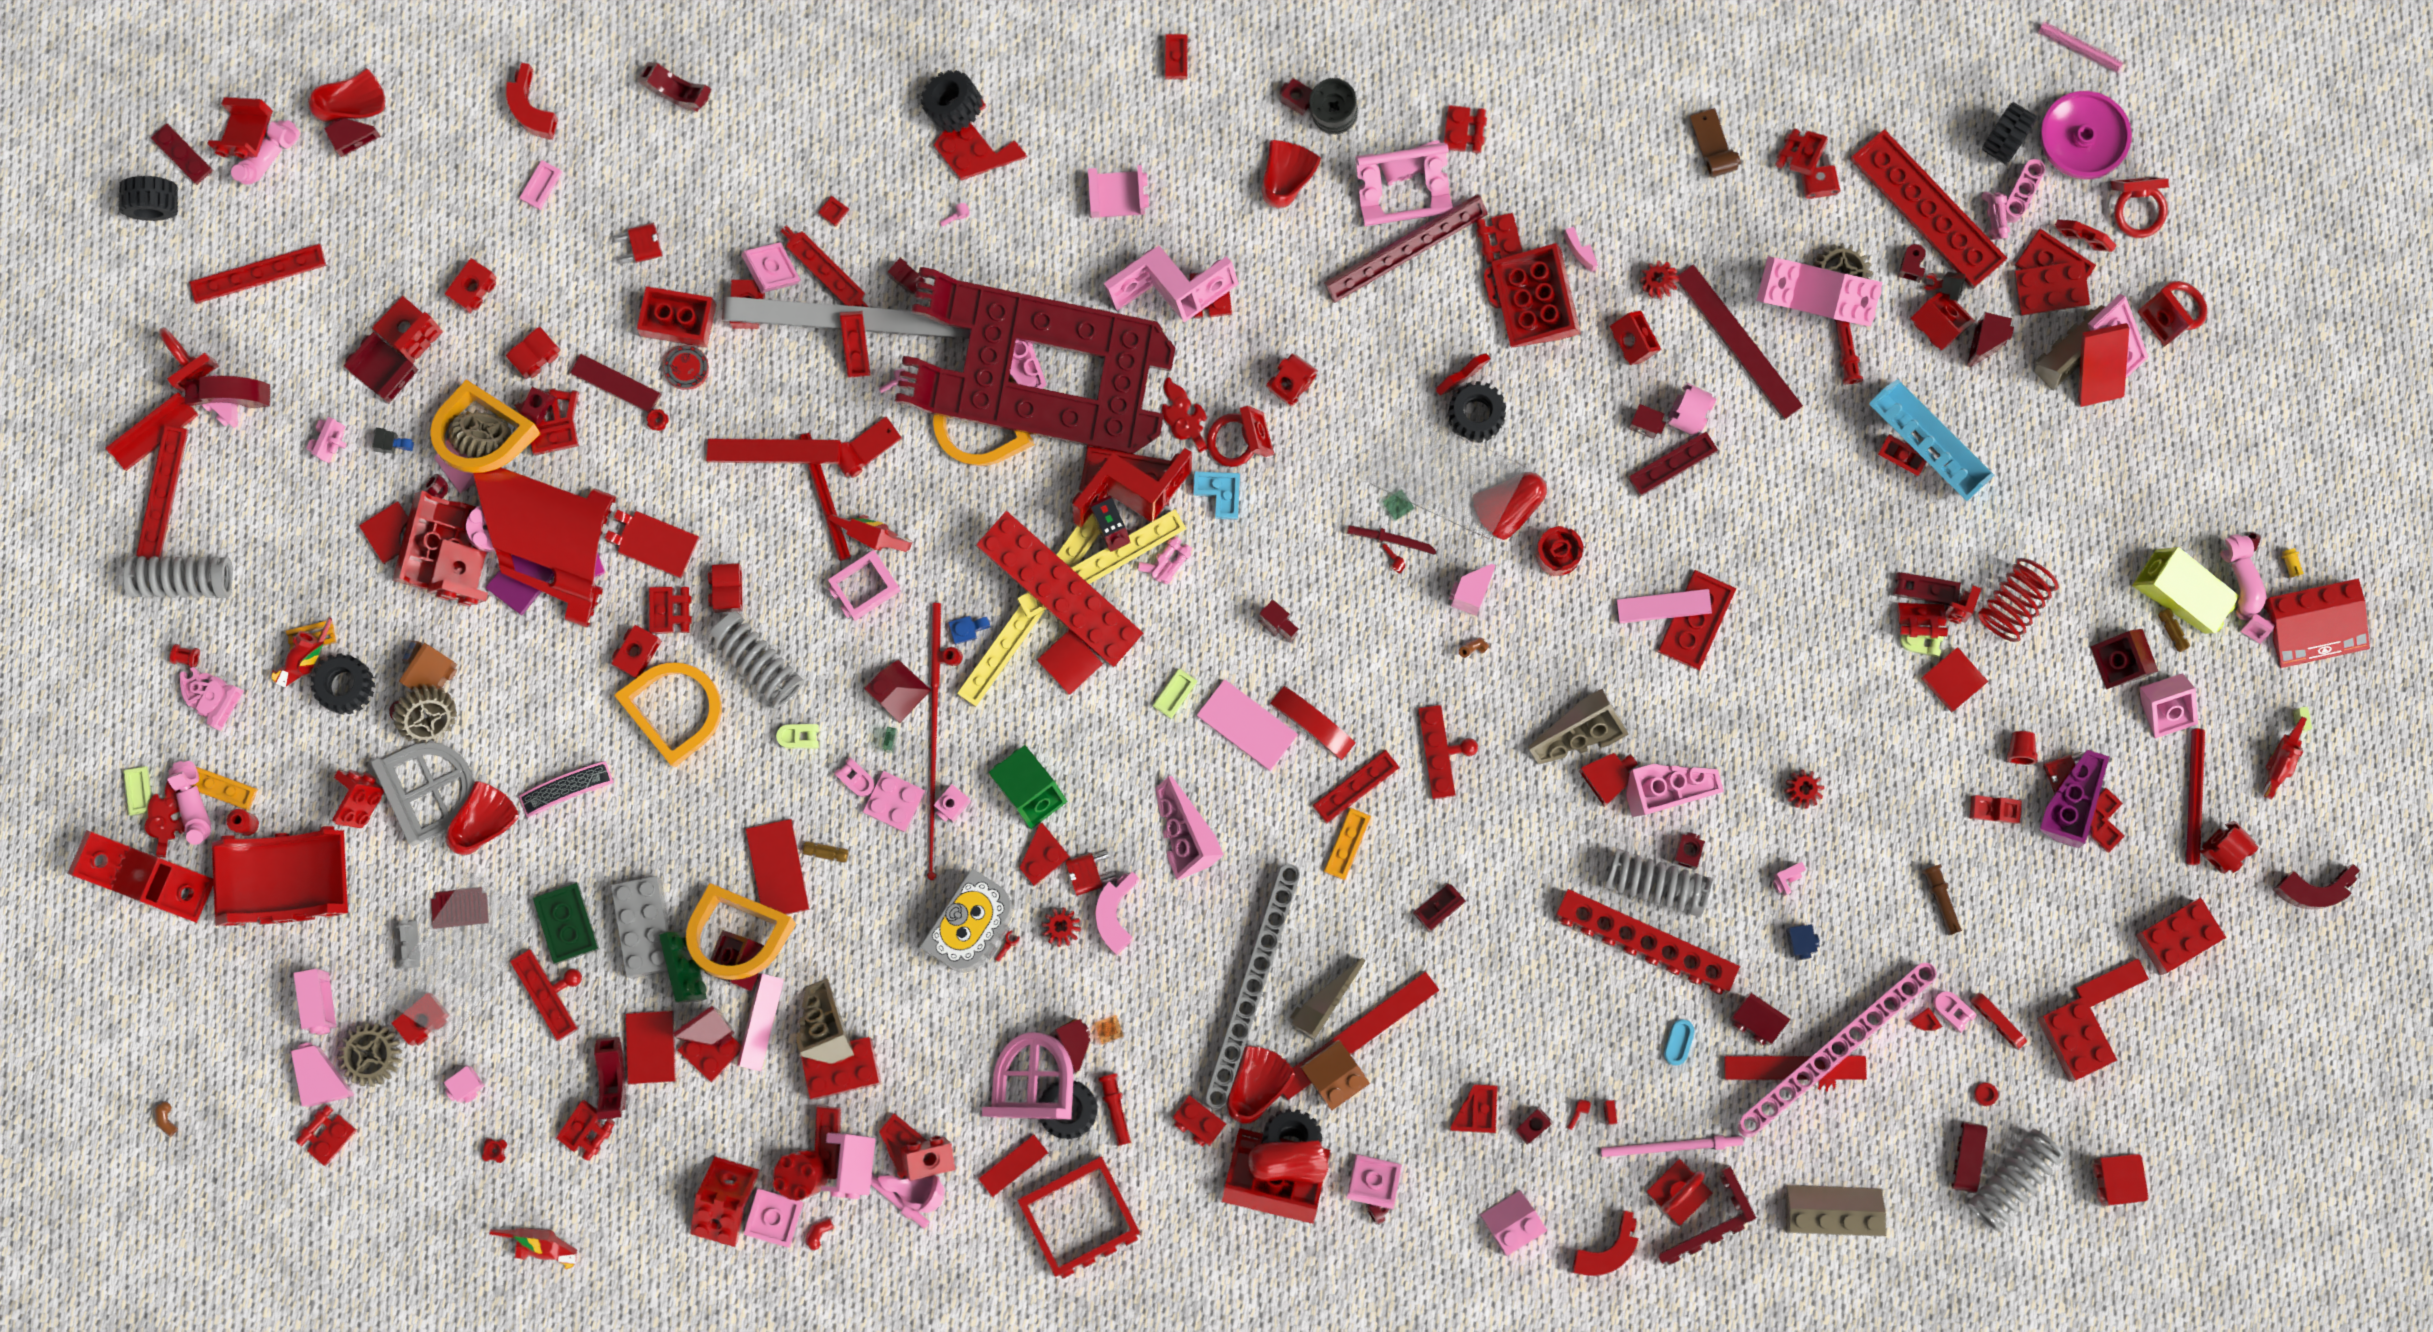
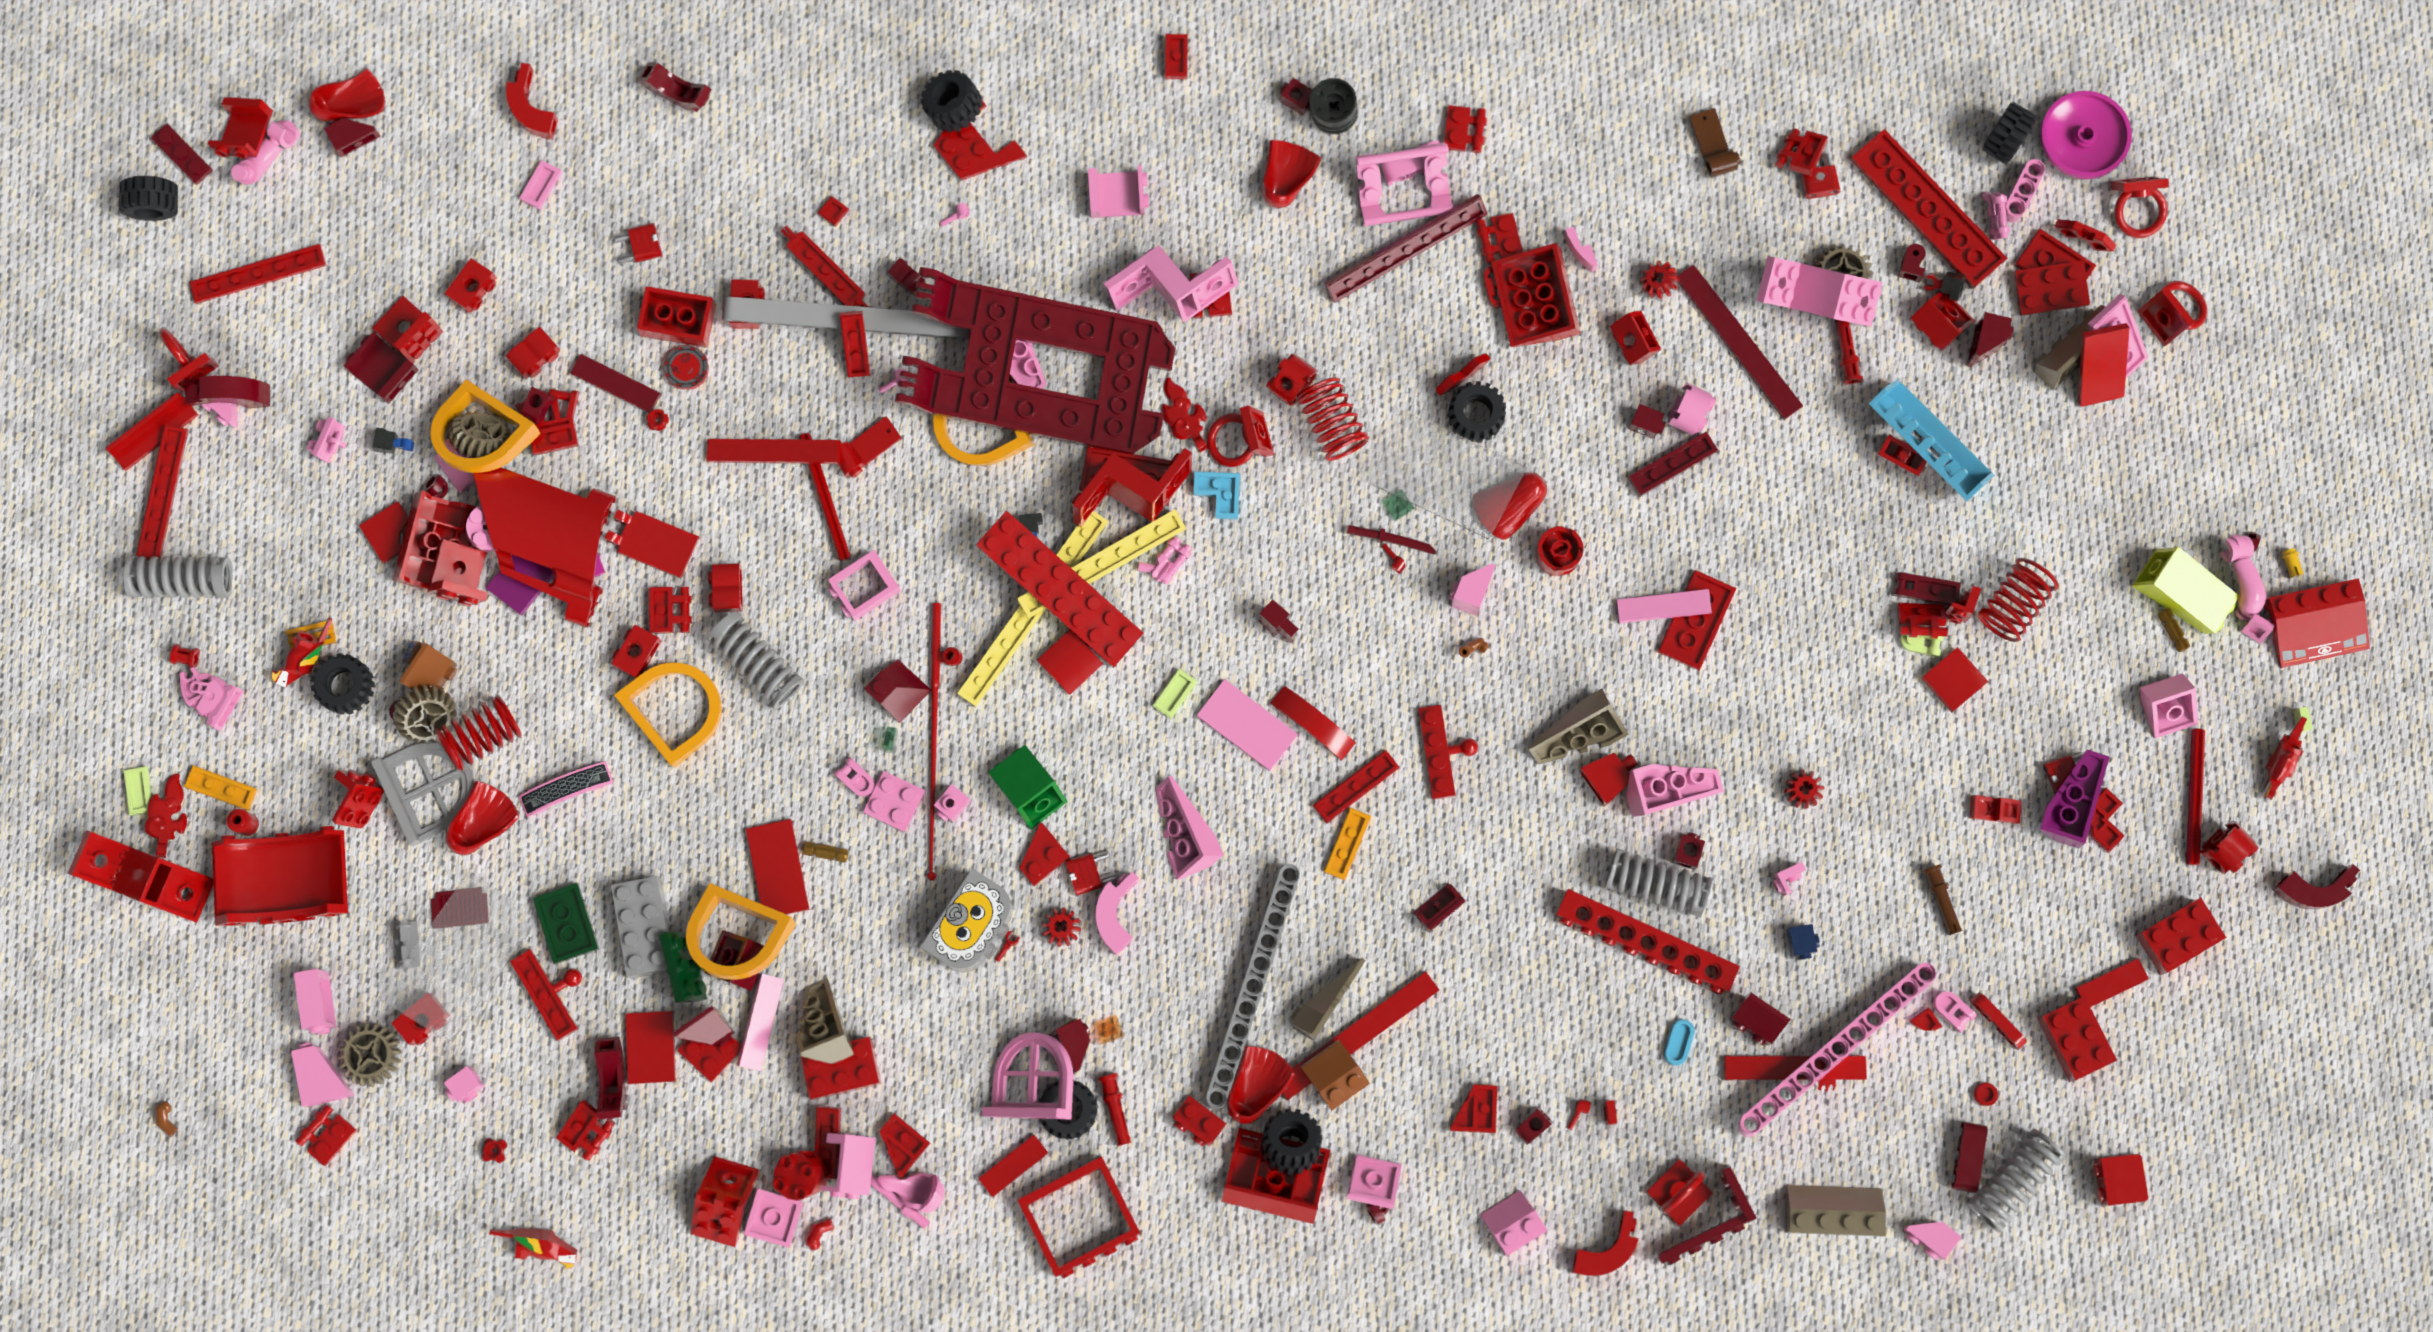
(190, 804): bright pink piece -> none
(452, 747): none -> red piece
(770, 267): bright pink plate -> none
(789, 736): yellowish green plate -> none
(872, 533): red animal -> none
(939, 1161): brick -> none
(965, 629): blue plate -> none
(1031, 522): none -> pearl dark grey piece
(1110, 523): slope -> none
(1289, 1161): red hair -> none
(1342, 441): none -> red piece
(1717, 1142): bright pink bar -> none
(1935, 1237): none -> bright pink slope
(2022, 748): red piece -> none
(2080, 46): bright pink axle -> none
(2124, 658): dark red slope -> none

